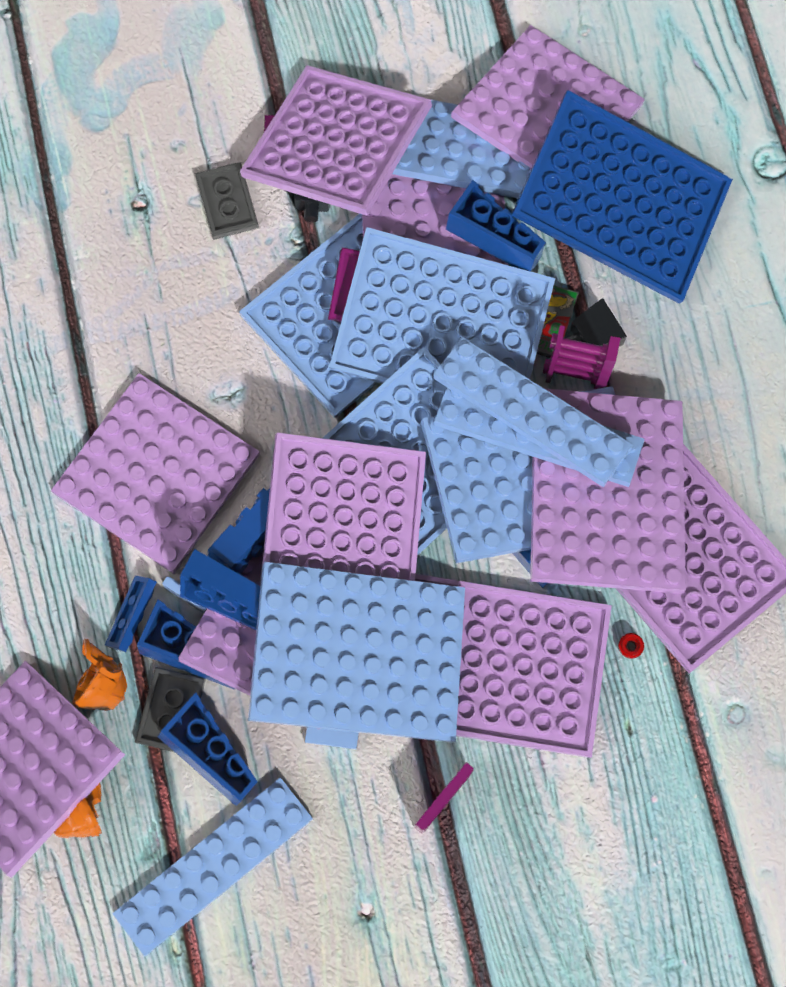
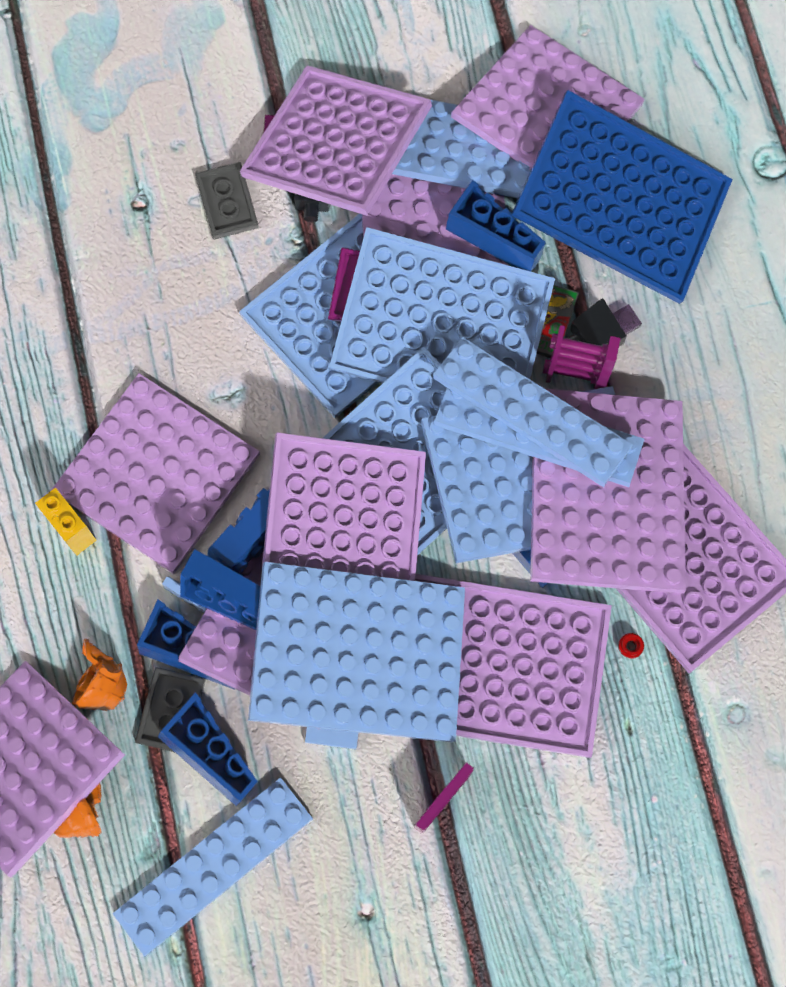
(65, 521): none -> yellow window
(130, 613): blue plate -> none
(627, 319): none -> clear purple plate

